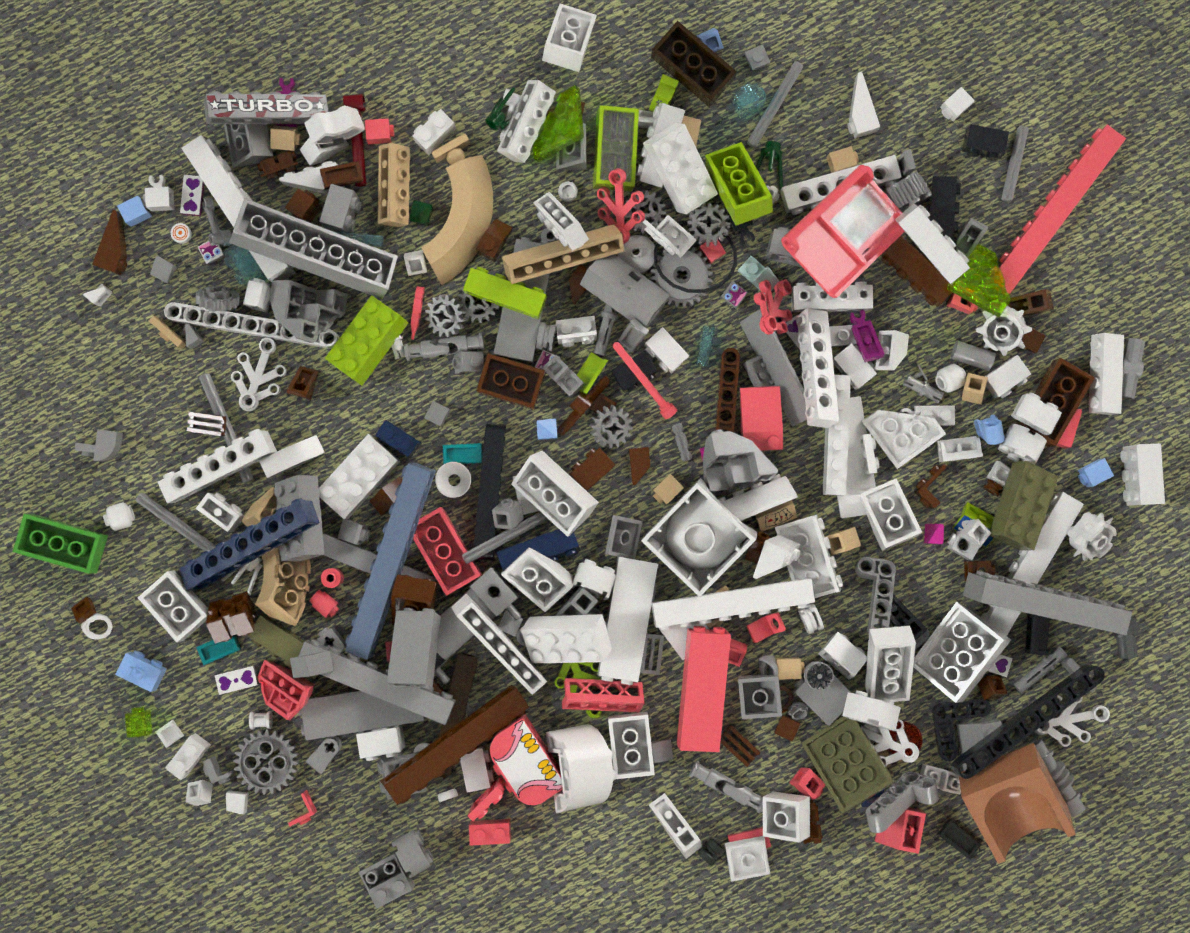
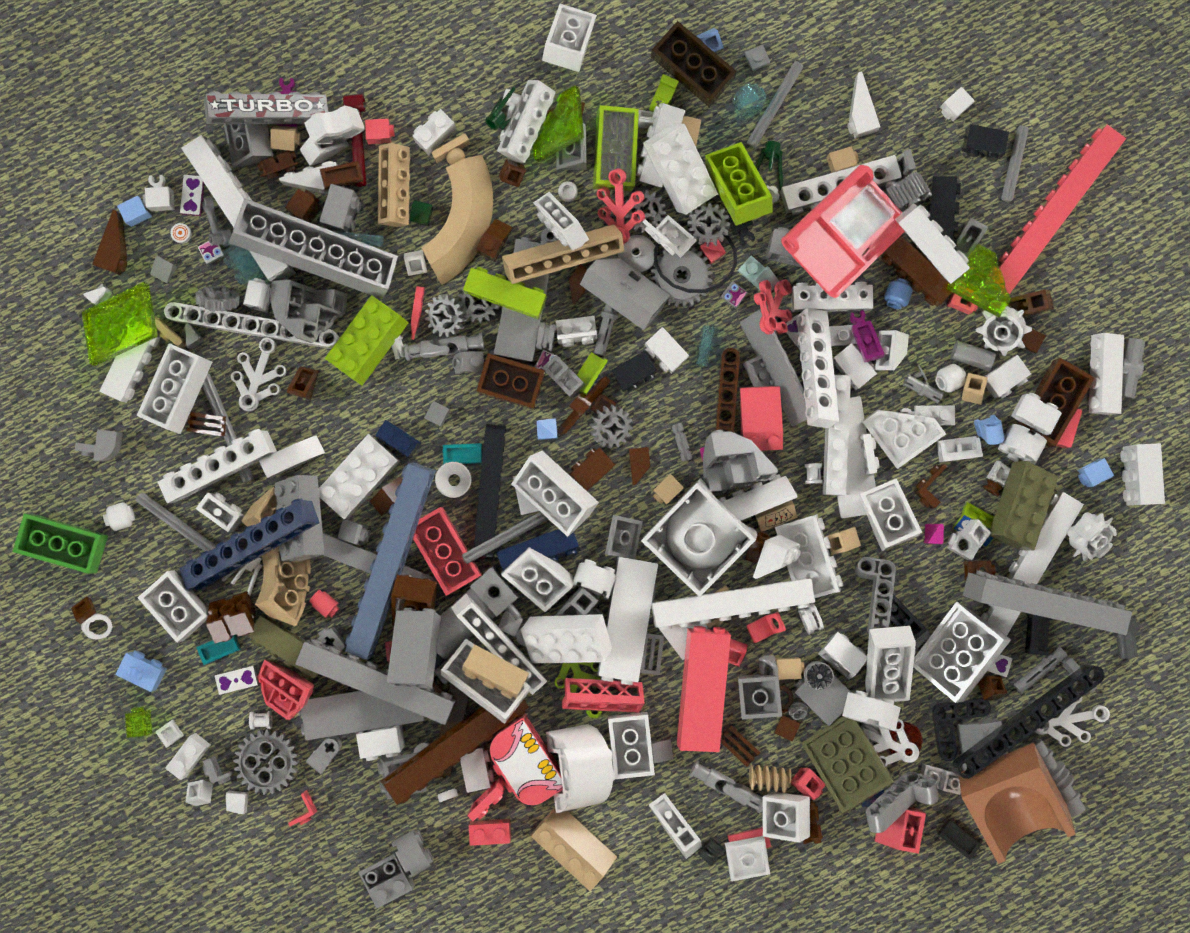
(119, 324): none -> clear neon green plate
(127, 371): none -> white brick
(174, 388): none -> white brick
(311, 664): light grey slope -> none
(338, 577): coral brick -> none
(488, 698): none -> brick
(495, 672): none -> tan brick
(507, 514): light grey brick -> none
(512, 173): none -> reddish brown slope
(574, 847): none -> tan slope
(633, 335): light grey tile -> none
(667, 409): coral piece -> none
(769, 778): none -> tan piece
(813, 473): none -> white bush
(898, 294): none -> medium blue head

